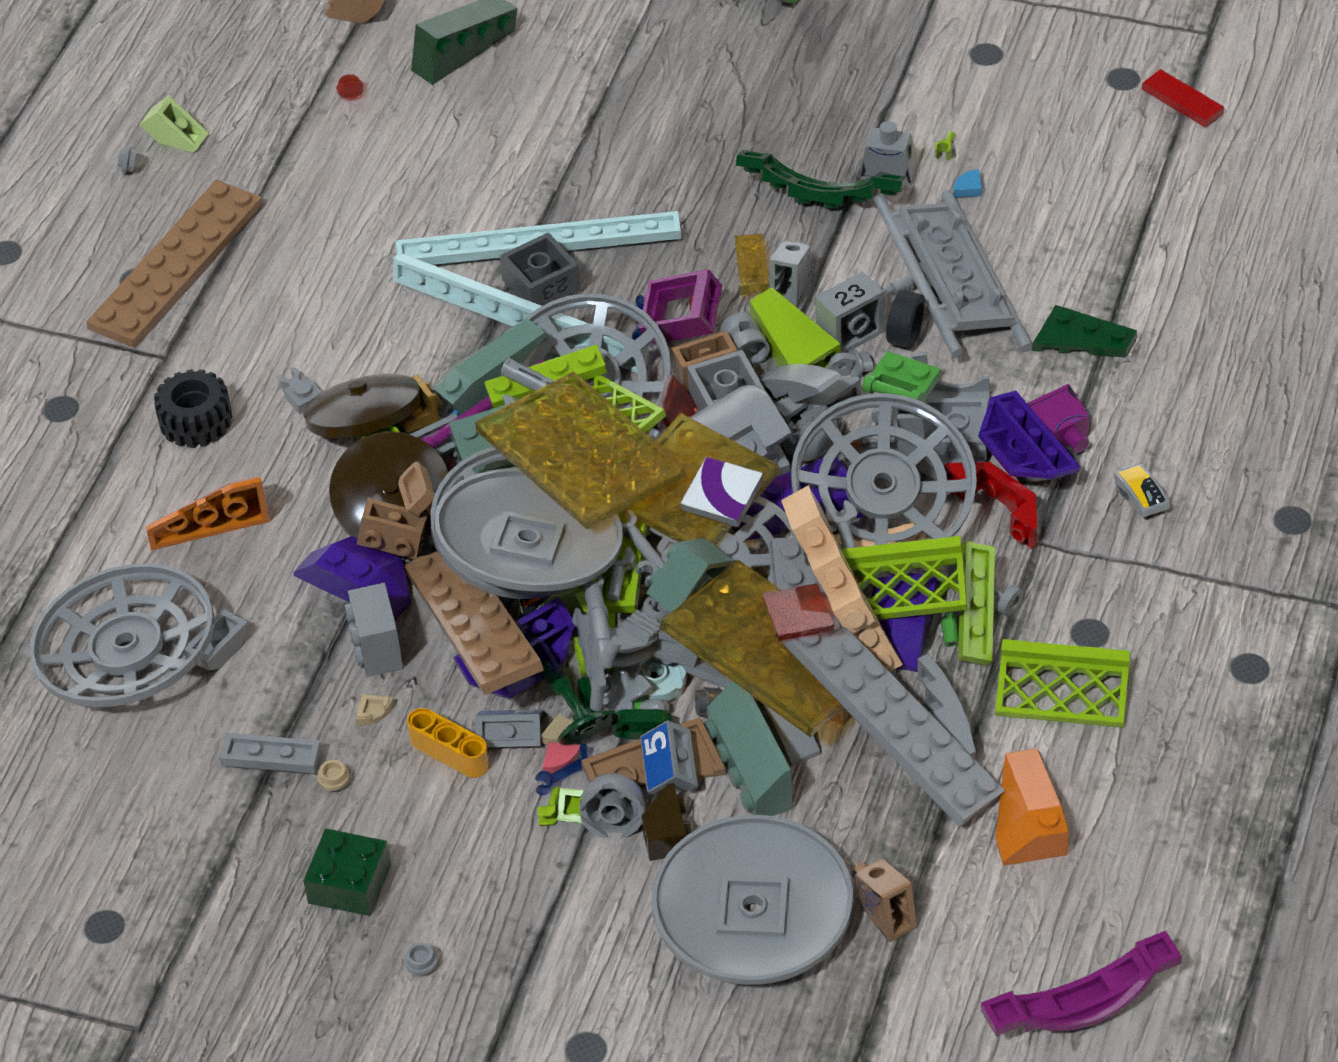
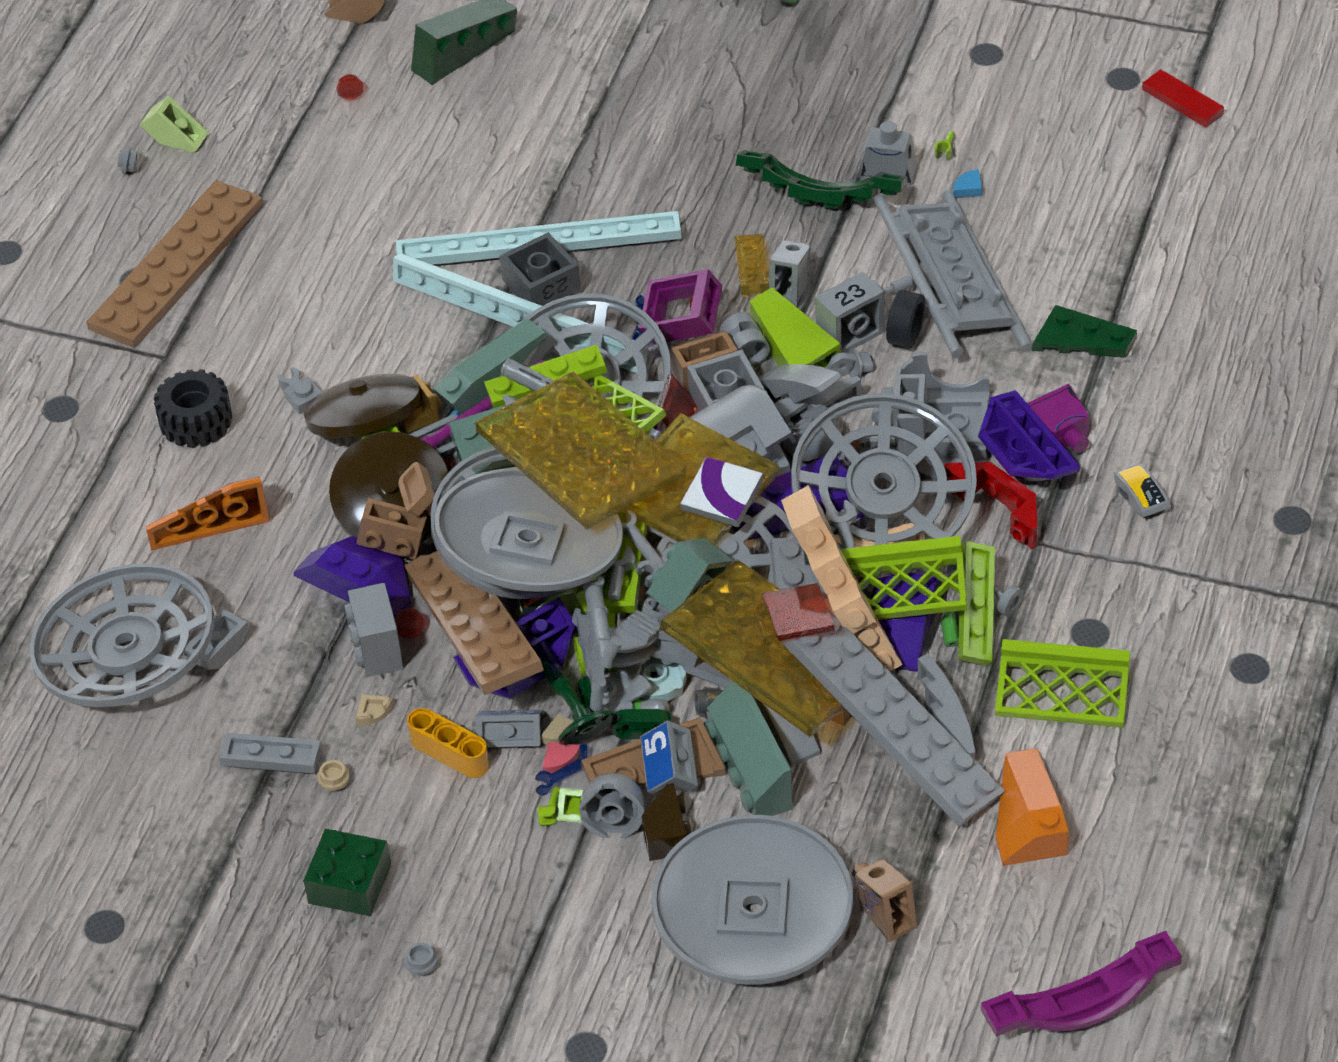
(409, 623): none -> clear red plate
(913, 377): bright green plate -> none

